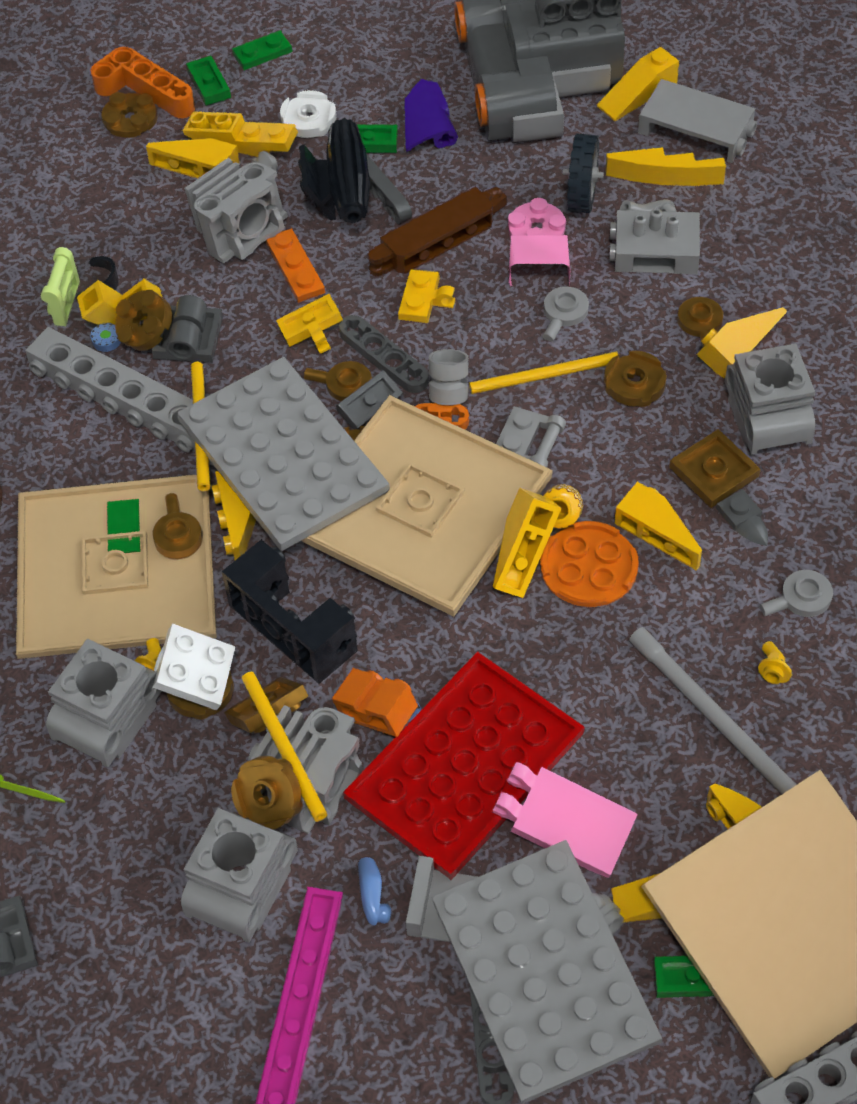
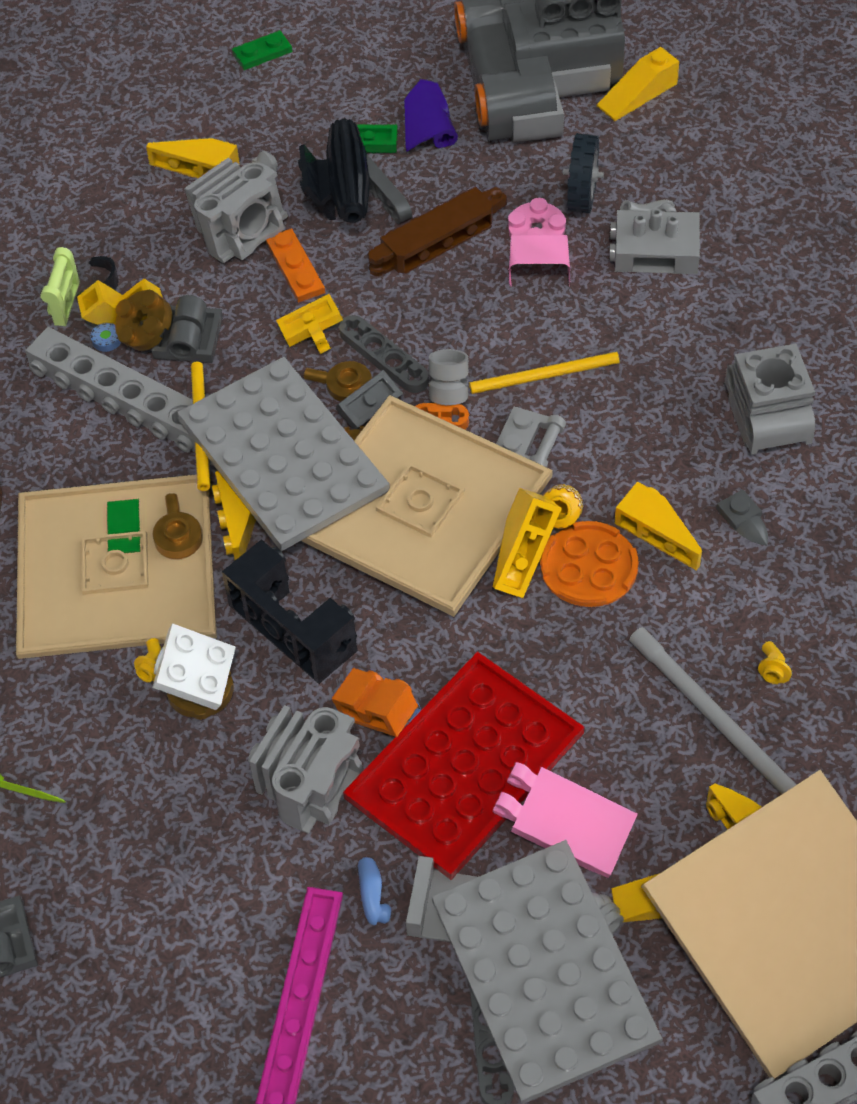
(101, 702): light grey piece -> none
(114, 113): pearl gold plate -> none
(131, 69): orange beam -> none
(208, 80): green plate -> none
(239, 898): light grey piece -> none
(248, 136): yellow slope -> none
(279, 693): pearl gold plate -> none
(283, 745): yellow piece -> none
(284, 787): pearl gold plate -> none
(309, 101): white plate -> none
(422, 294): yellow plate -> none
(564, 308): light grey piece -> none
(632, 393): pearl gold plate -> none
(657, 168): yellow slope -> none
(678, 978): green plate -> none
(699, 116): light grey panel -> none
(699, 316): pearl gold piece -> none
(714, 468): pearl gold plate -> none
(736, 338): yellow slope -> none
(803, 593): light grey piece -> none

